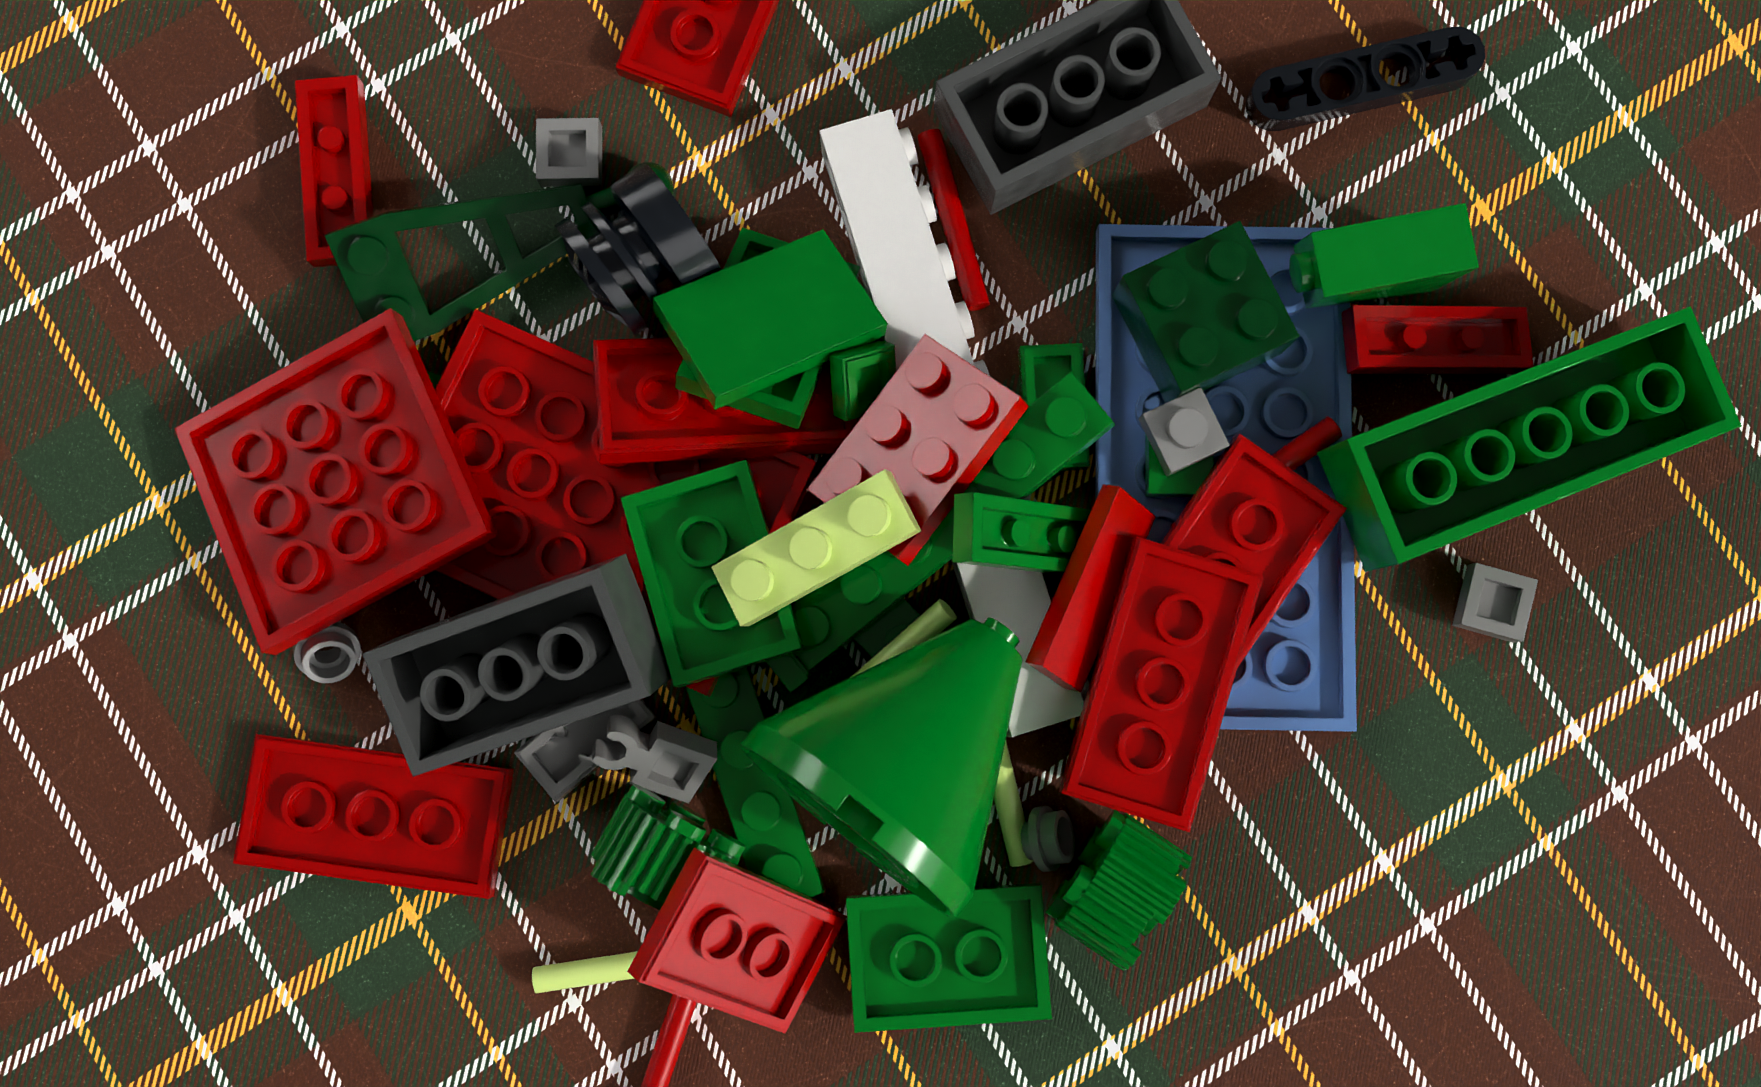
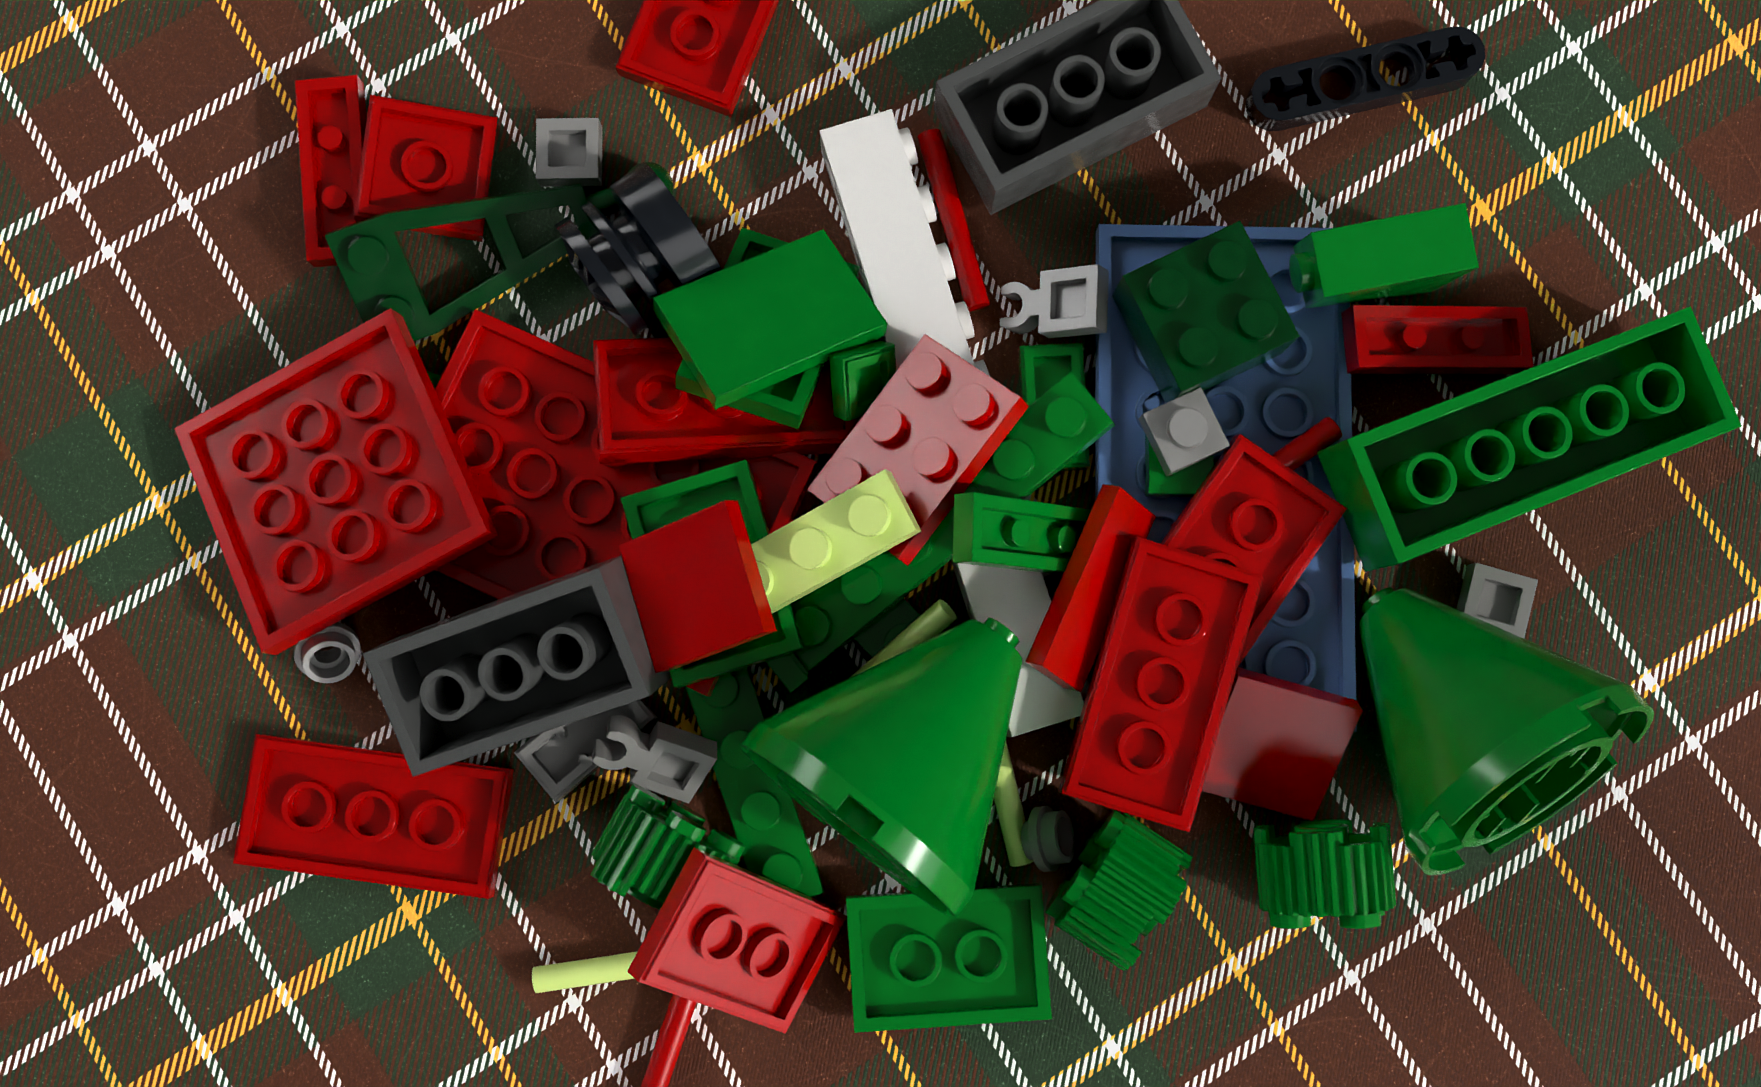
(423, 159): none -> red tile
(697, 586): none -> red tile
(1066, 305): none -> light grey plate
(1280, 744): none -> red tile
(1325, 873): none -> green brick
(1483, 725): none -> green cone

